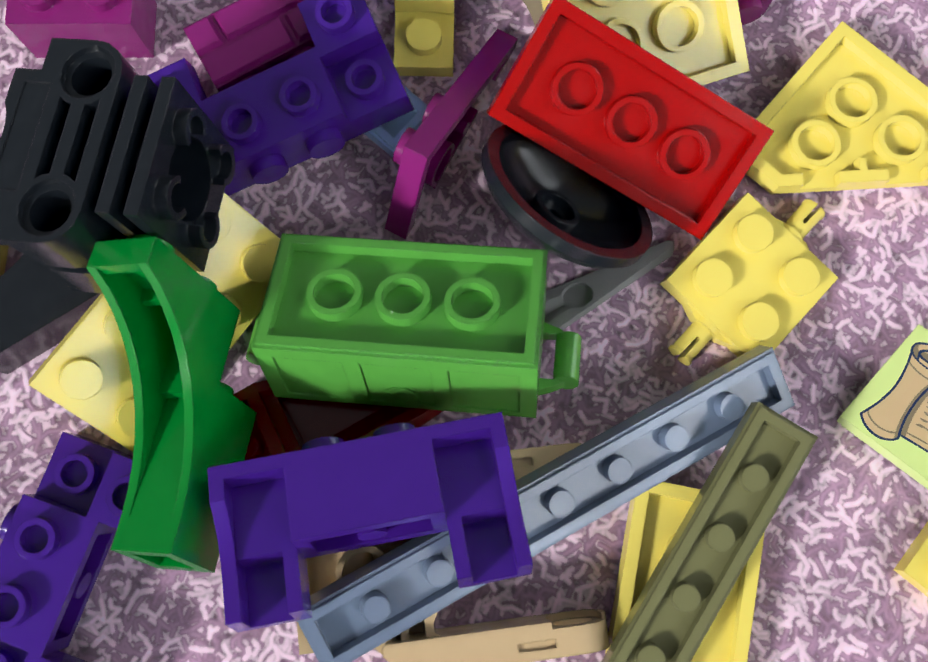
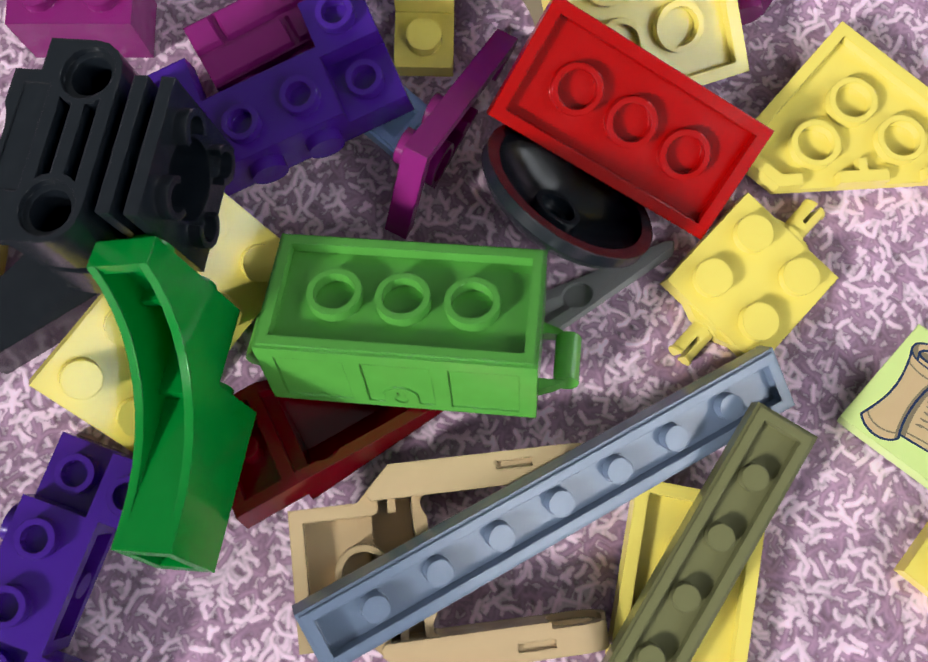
(362, 495): dark purple bracket -> none

